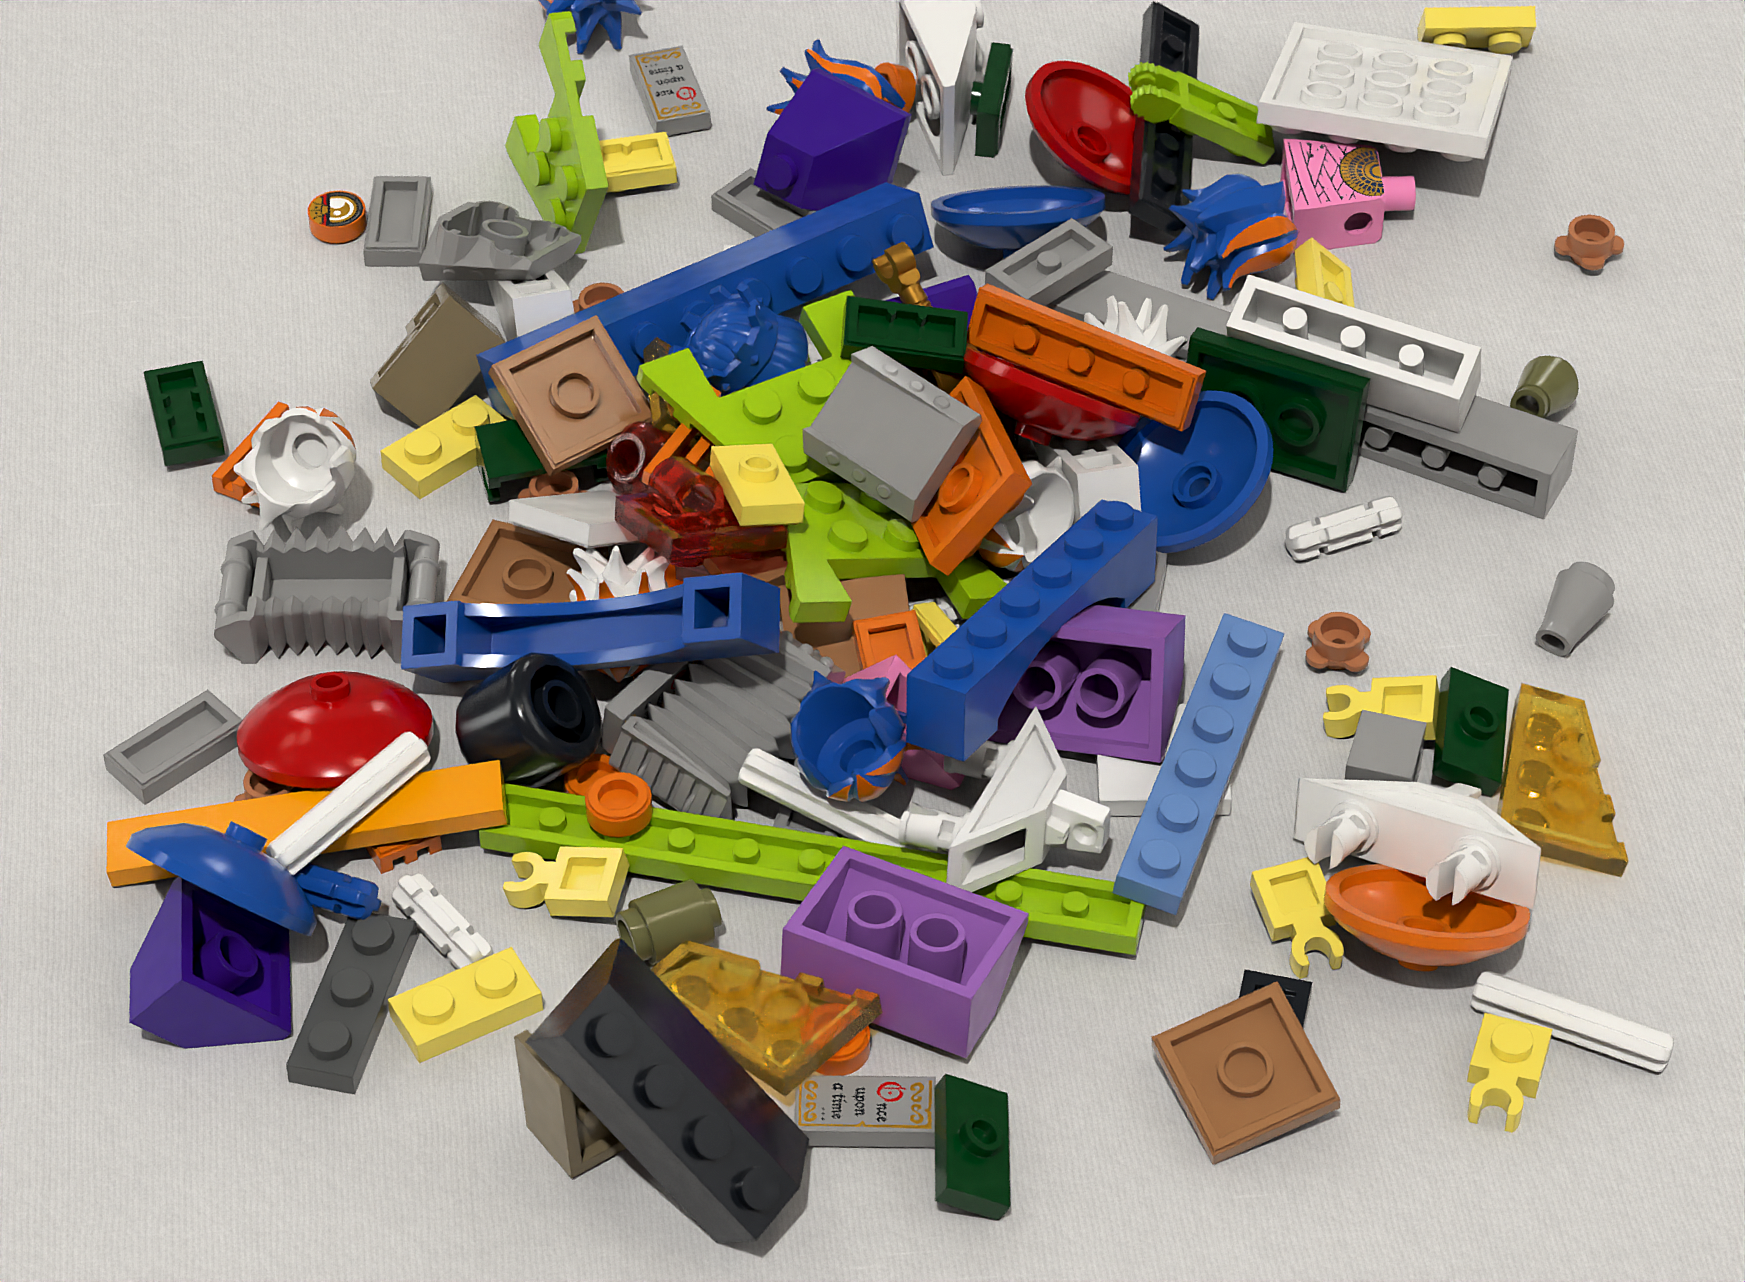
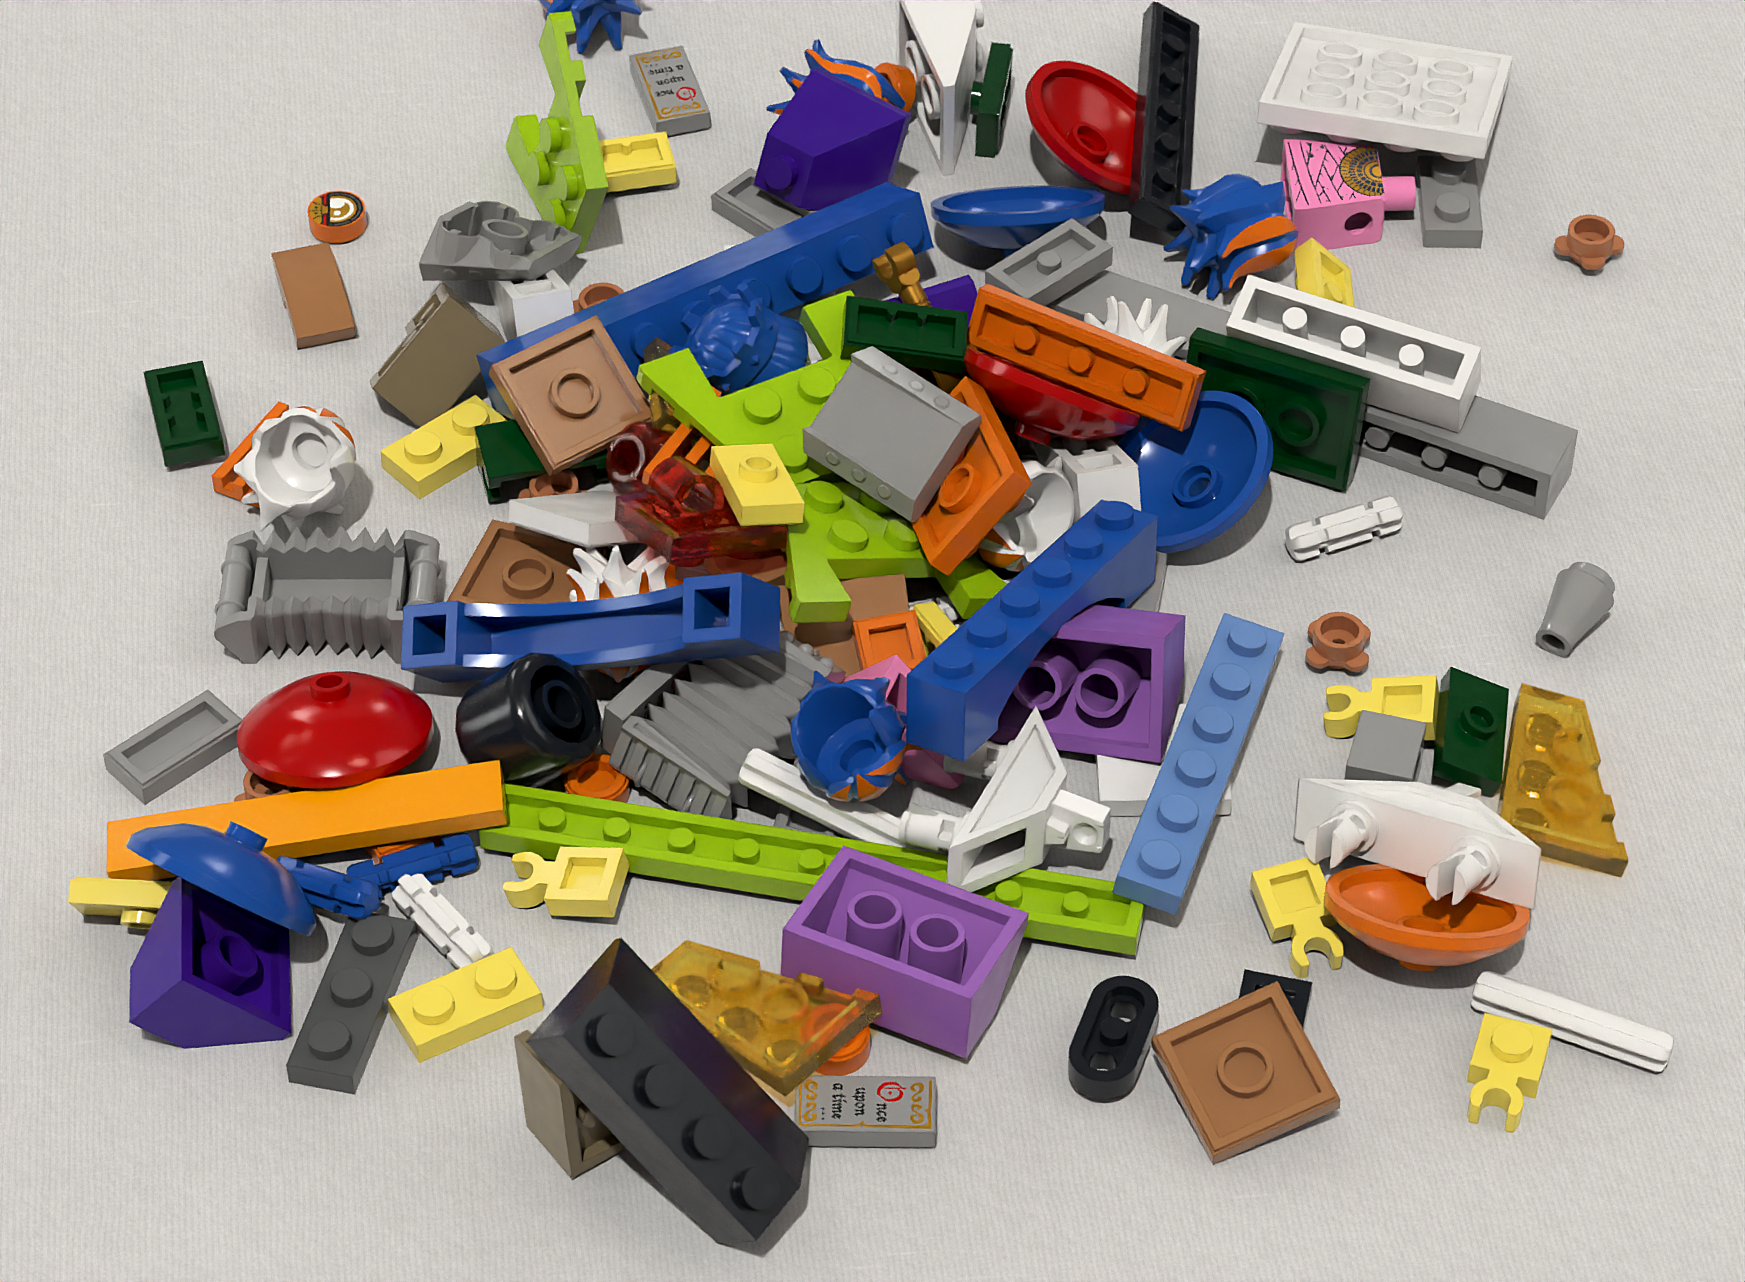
(132, 900): none -> light yellow plate
(313, 295): none -> medium nougat slope
(349, 802): white axle -> none
(397, 221): light grey tile -> none
(454, 855): none -> blue axle
(618, 804): orange tile -> none
(667, 918): olive brick -> none
(971, 1147): dark green plate -> none
(1110, 1042): none -> black plate
(1199, 110): lime hinge -> none
(1448, 203): none -> light grey plate
(1495, 28): light yellow plate -> none
(1546, 387): olive cone -> none

